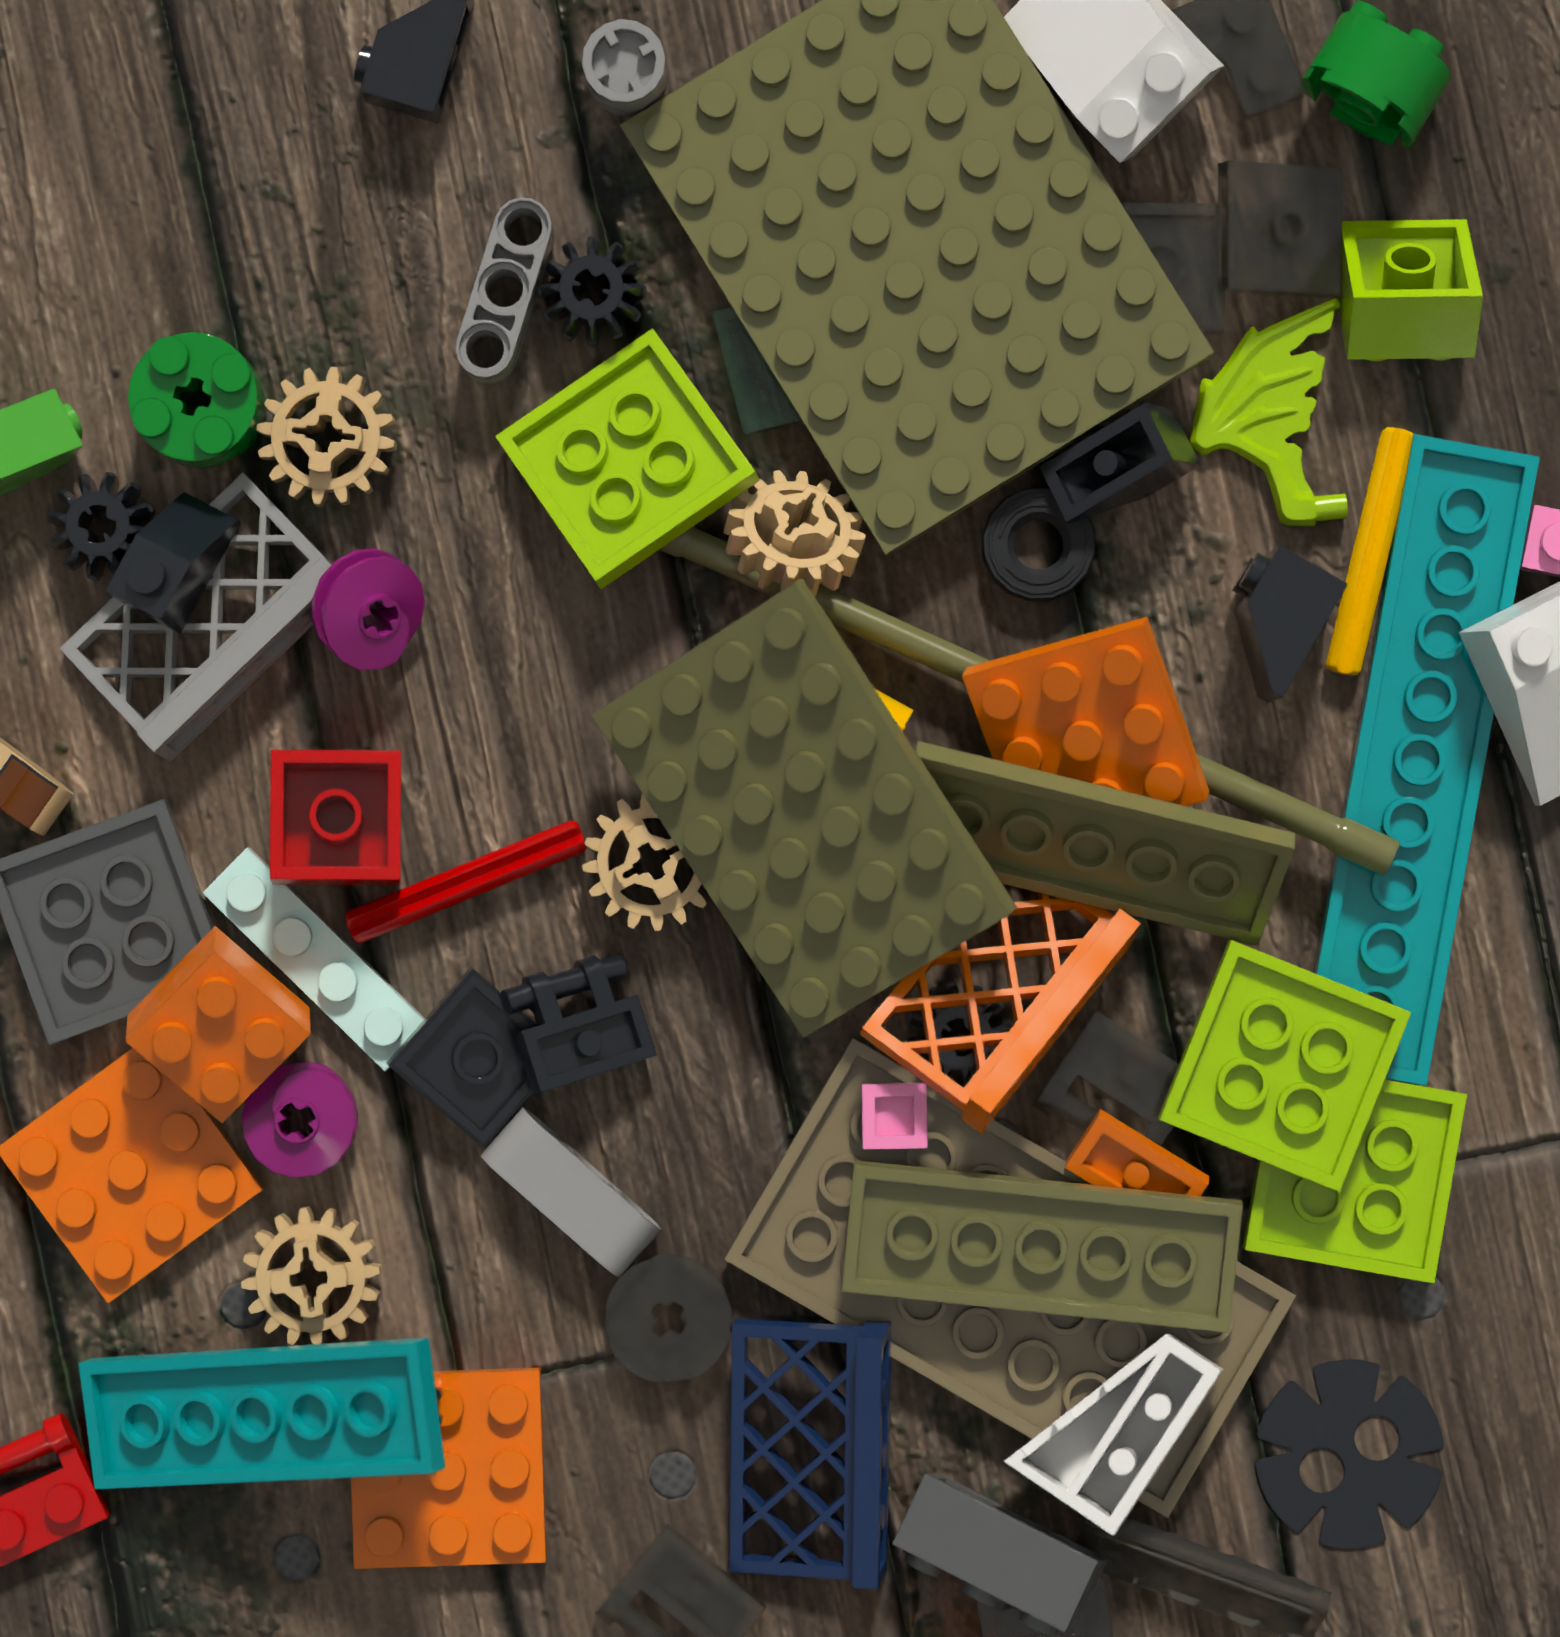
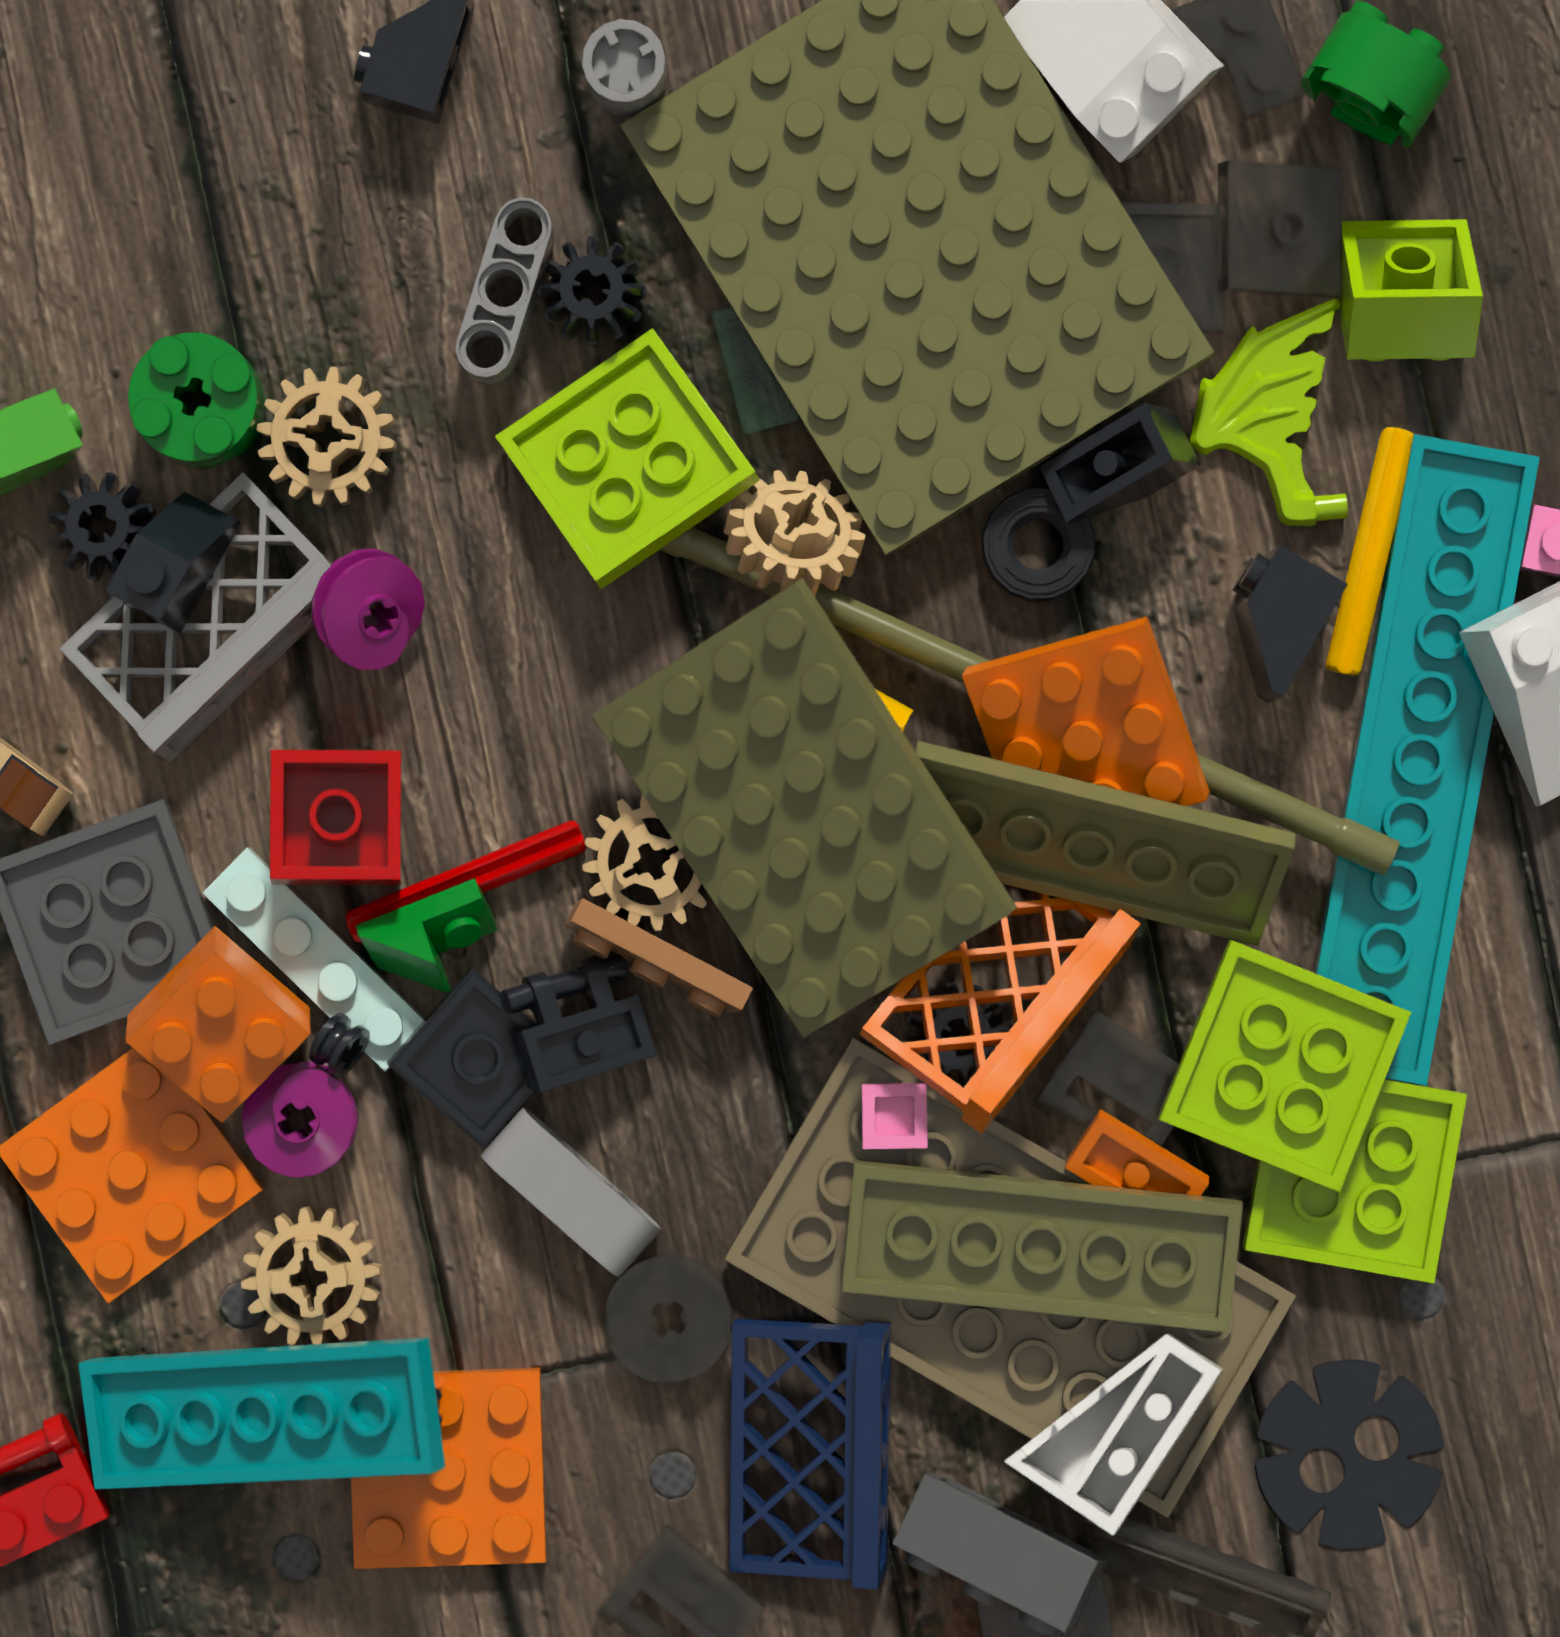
(339, 1045): none -> black bush
(415, 934): none -> green slope
(656, 959): none -> medium nougat plate

